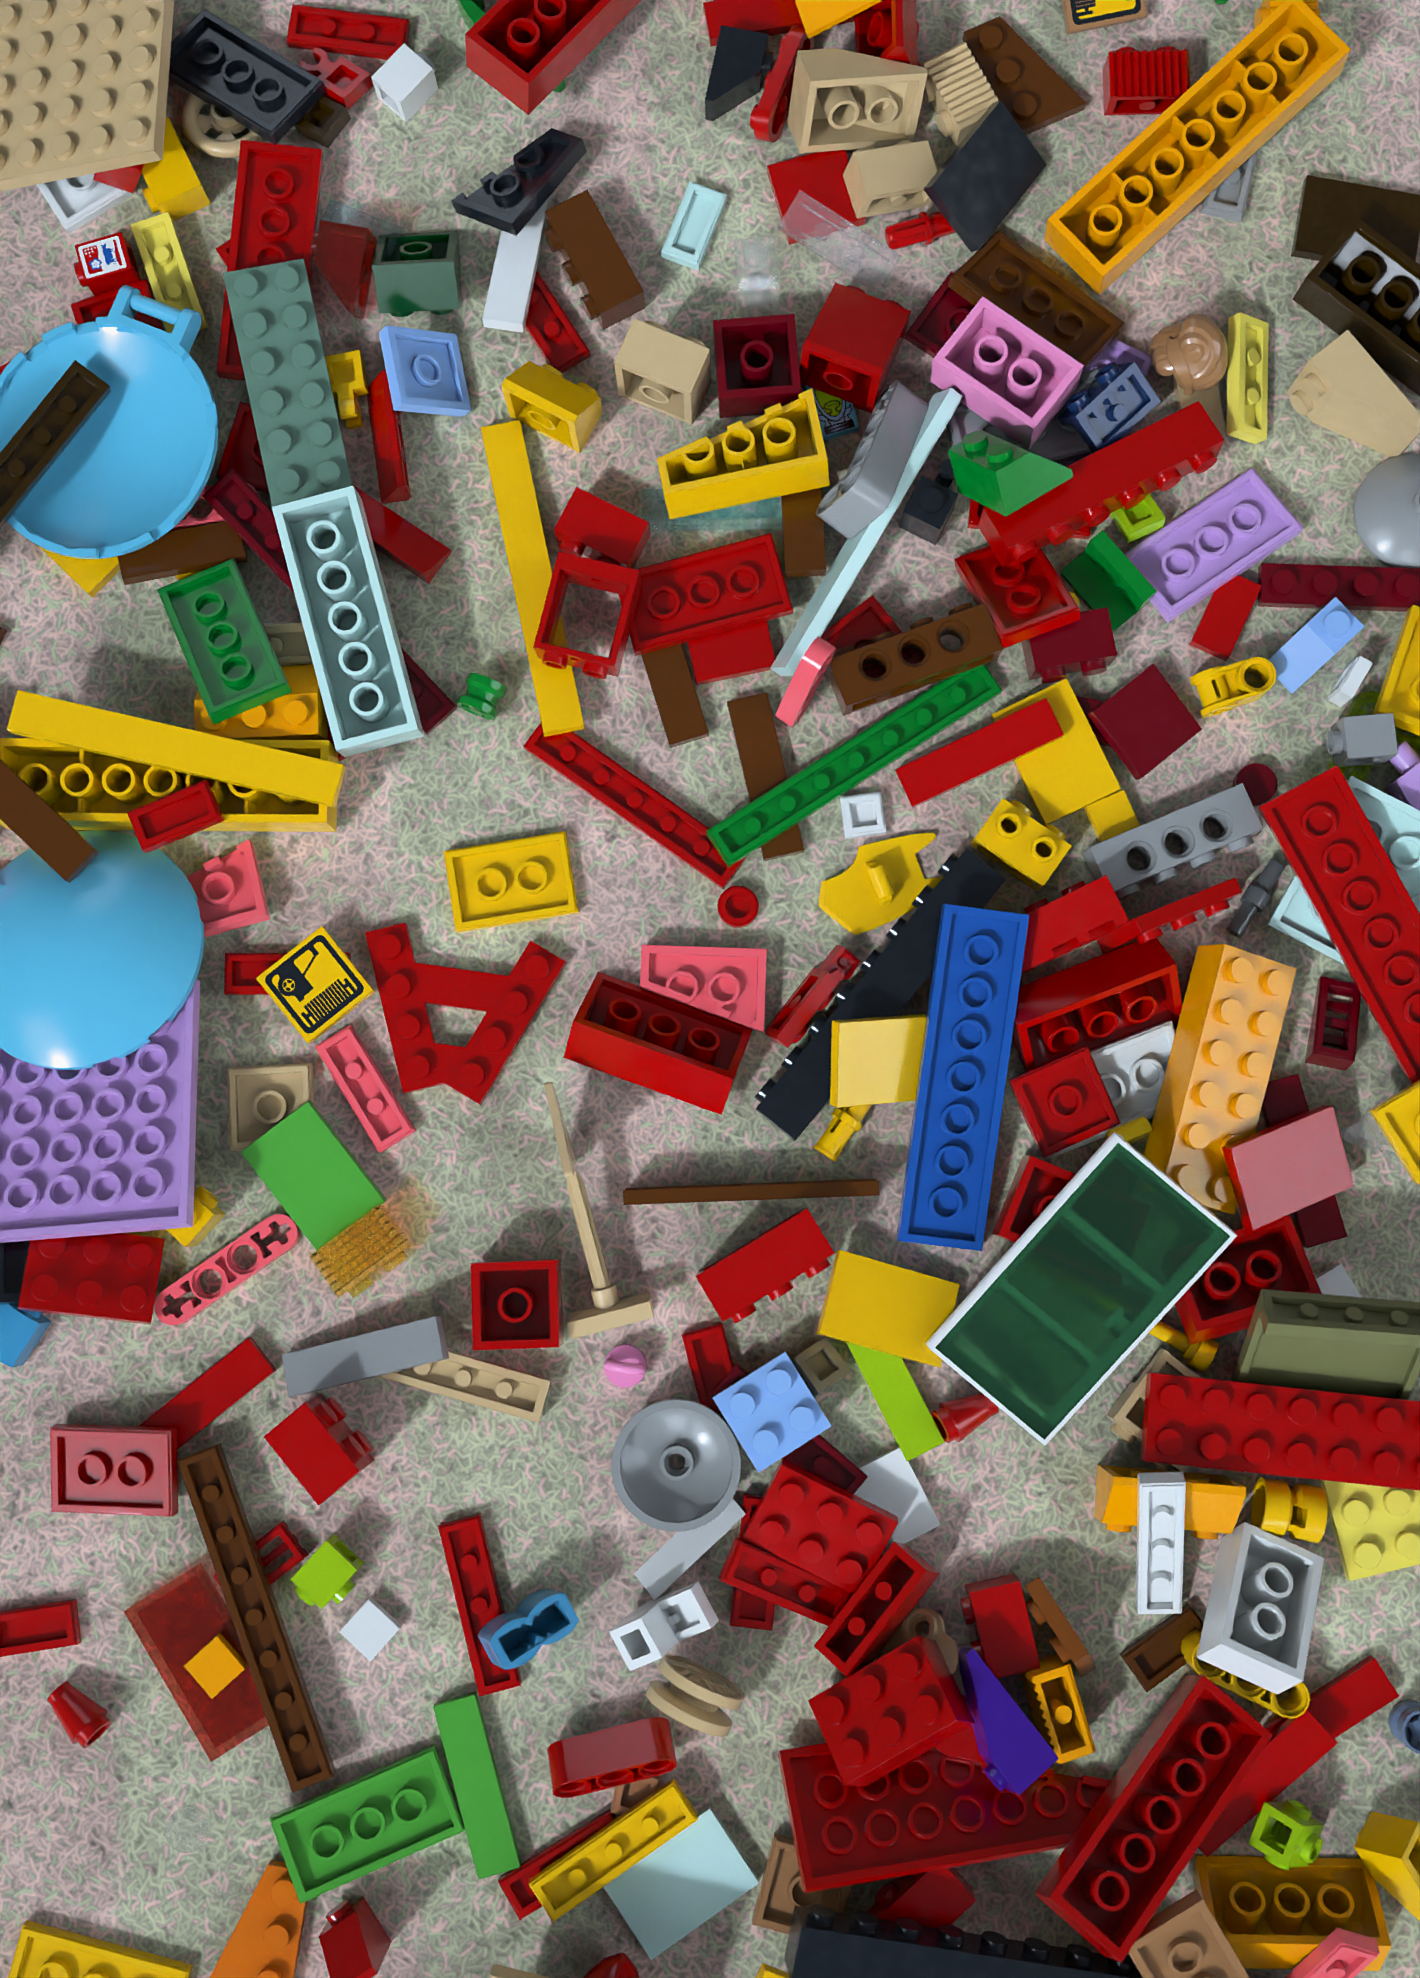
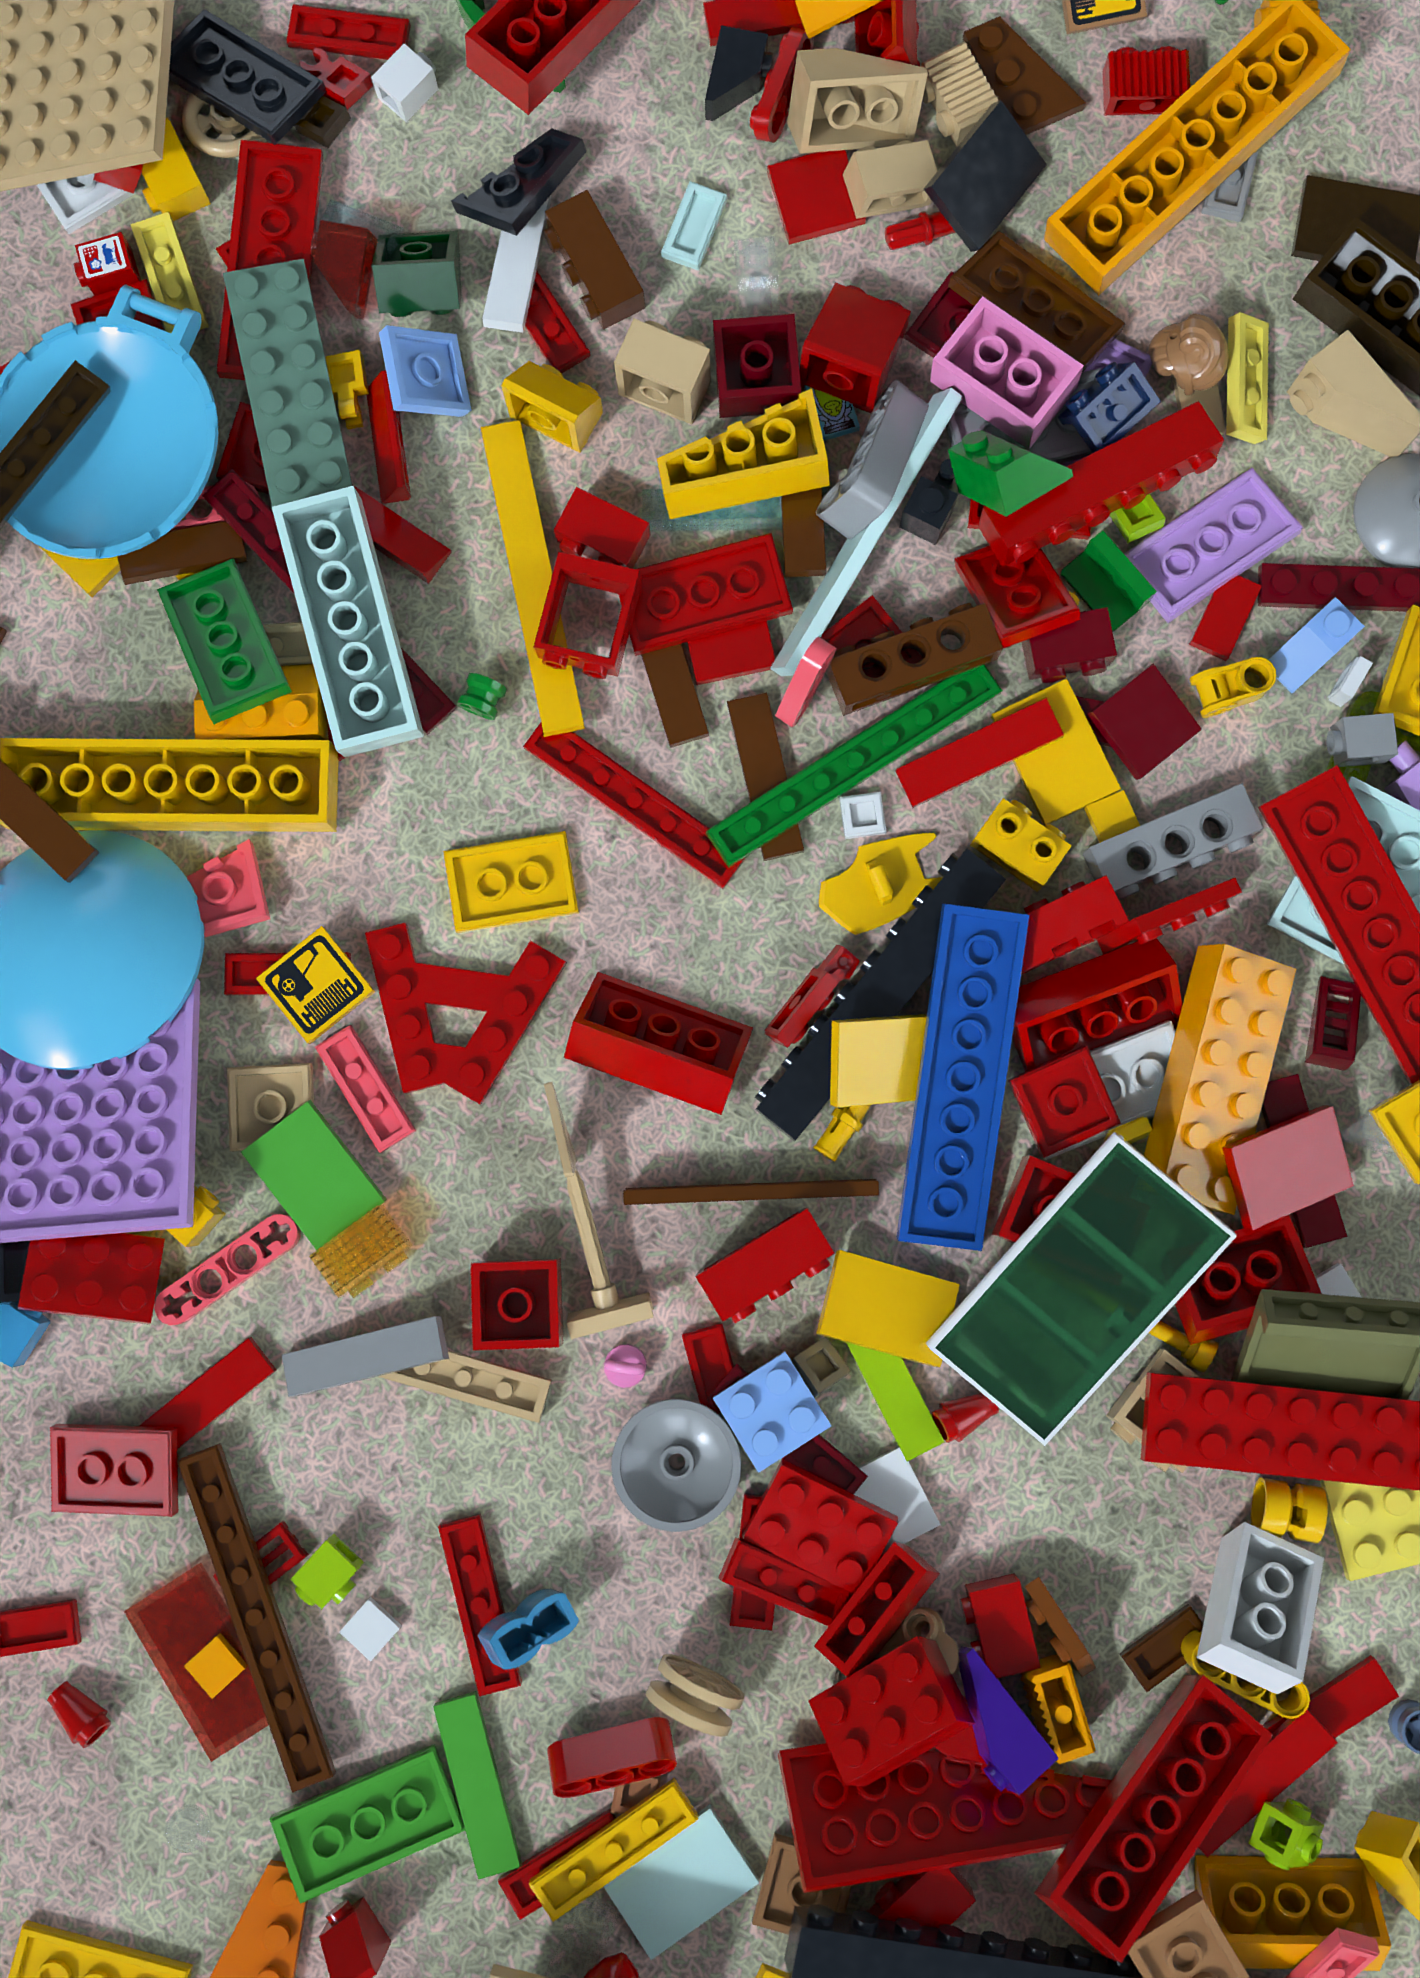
(175, 816): red tile -> none
(176, 748): yellow tile -> none
(320, 1447): red brick -> none
(661, 1624): white brick -> none
(684, 1551): white sticker -> none
(710, 979): coral wing -> none
(737, 906): red tile -> none
(839, 242): clear tile -> none
(1160, 1542): white tile -> none
(1210, 1500): light orange slope -> none
(1255, 898): dark grey bar -> none
(1258, 781): dark red tile -> none

